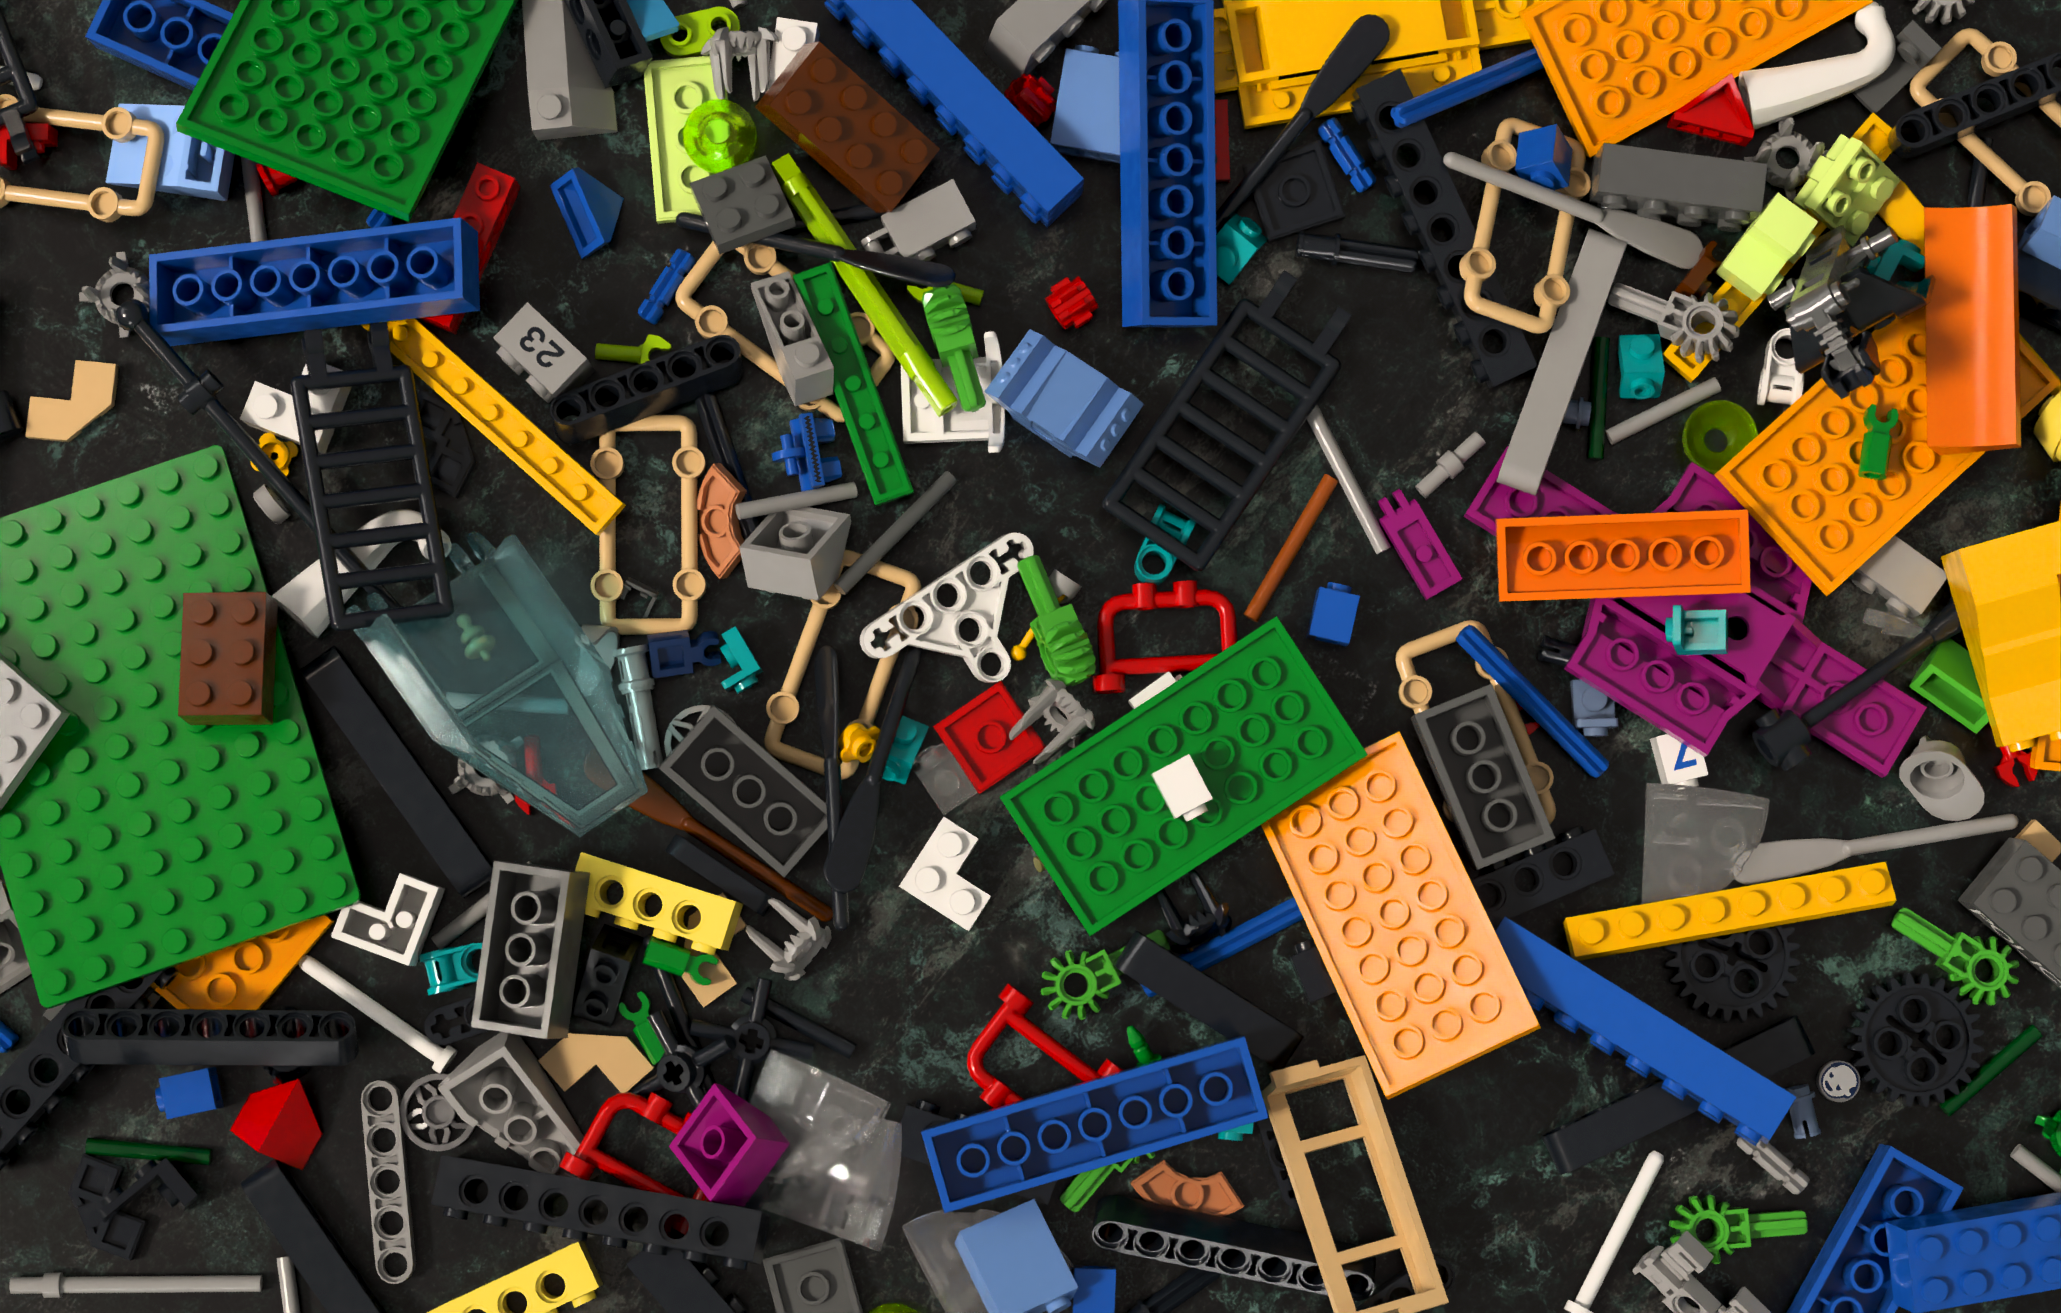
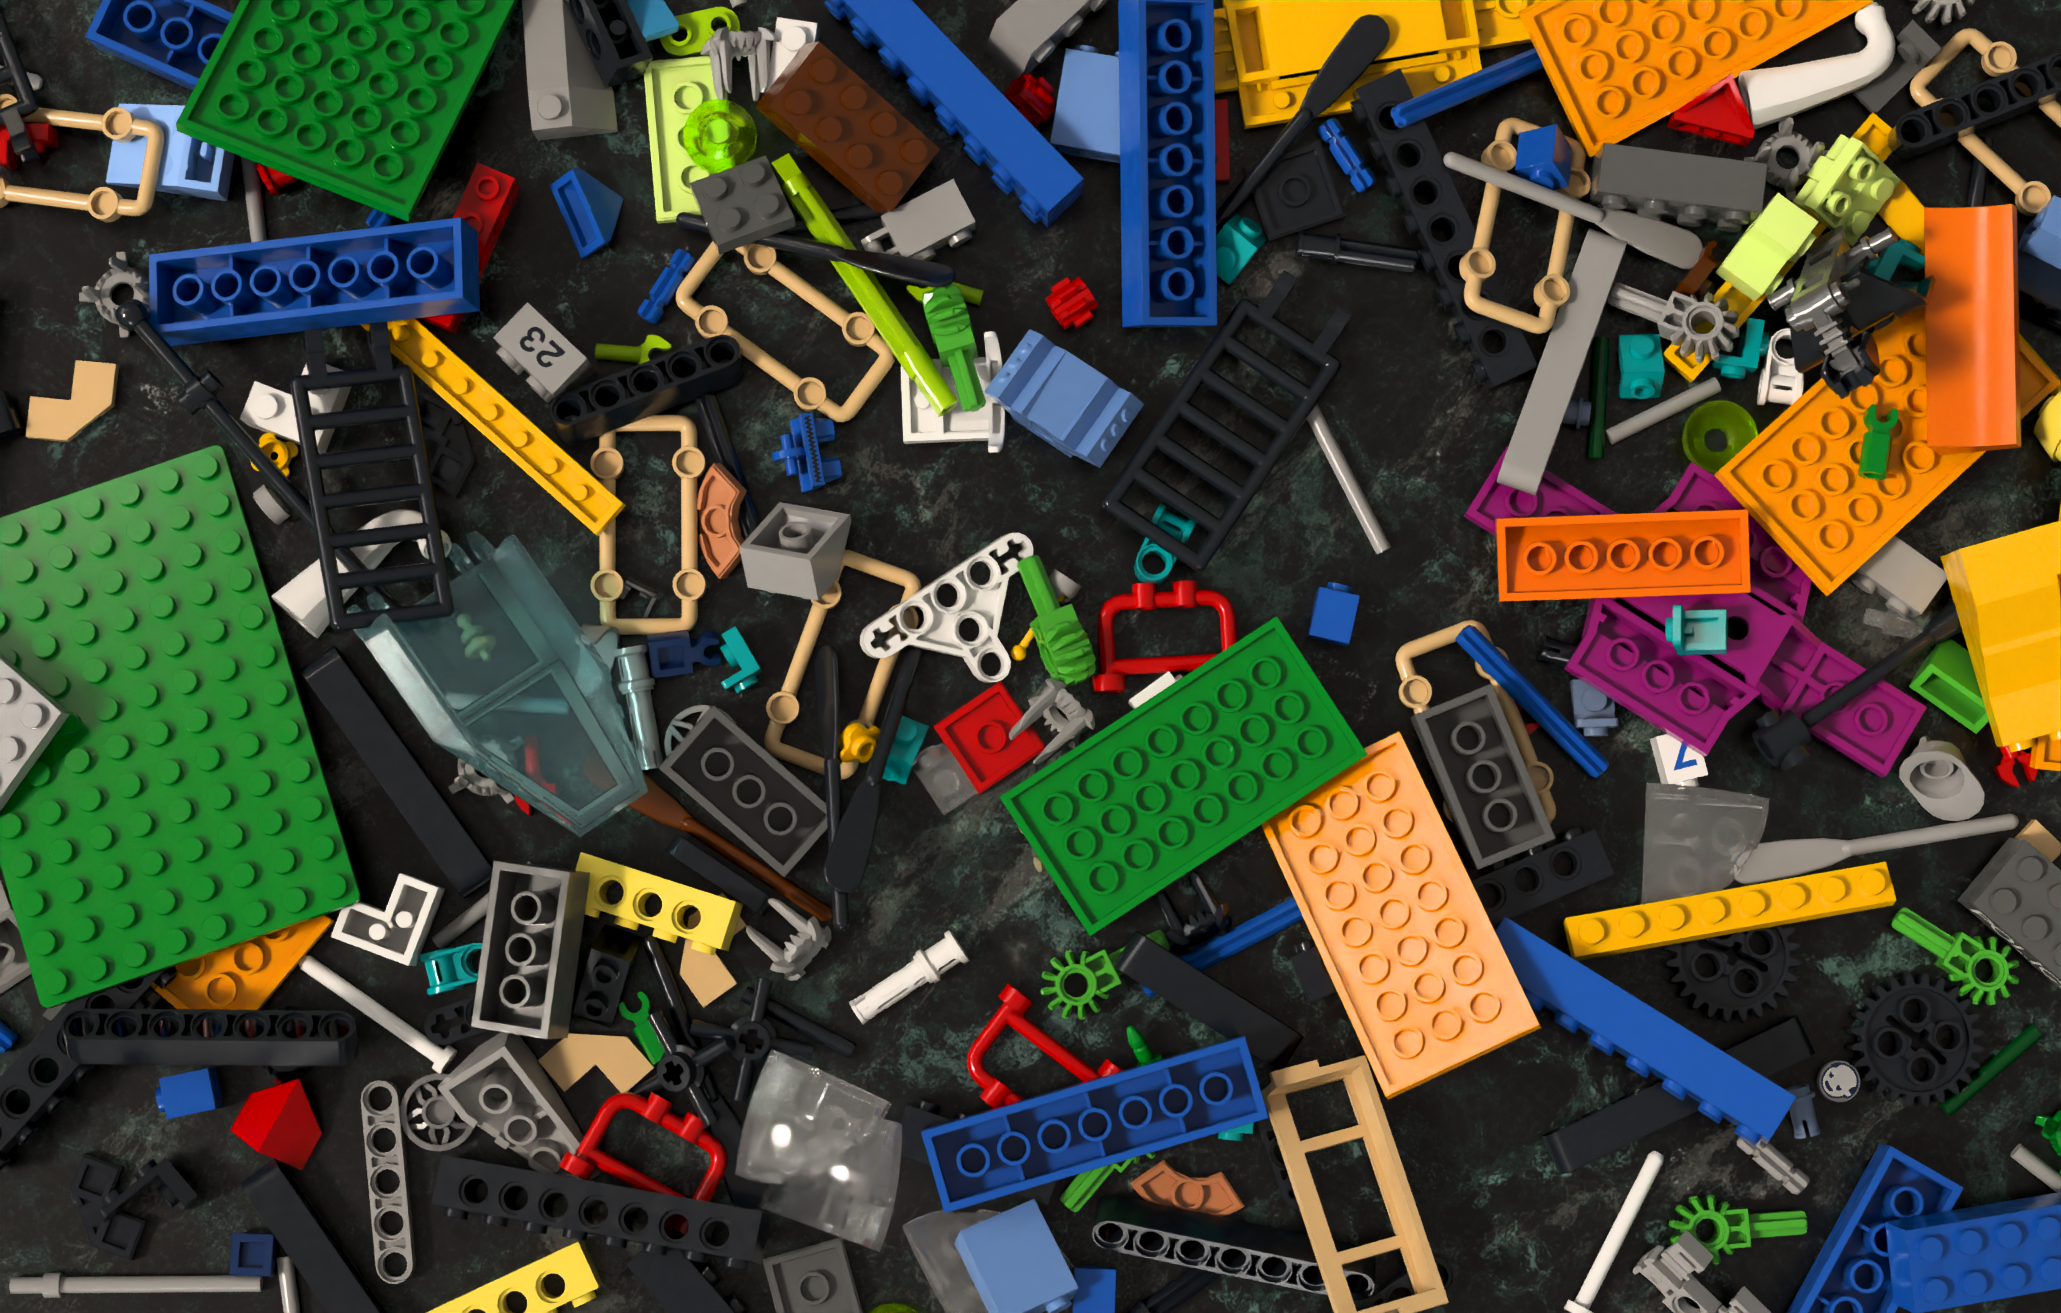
(148, 1151): dark green bar -> none
(228, 658): reddish brown brick -> none
(253, 1255): none -> dark blue plate
(676, 959): green bar -> none
(728, 1146): magenta slope -> none
(793, 339): light grey slope -> none
(796, 500): light grey bar -> none
(854, 385): green tile -> none
(894, 533): dark grey bar -> none
(924, 968): none -> white pin
(935, 876): white brick -> none
(1182, 788): white brick -> none
(1290, 548): dark orange bar -> none
(1418, 545): magenta hinge -> none
(1450, 464): light grey bar -> none
(1751, 345): none -> teal bracket

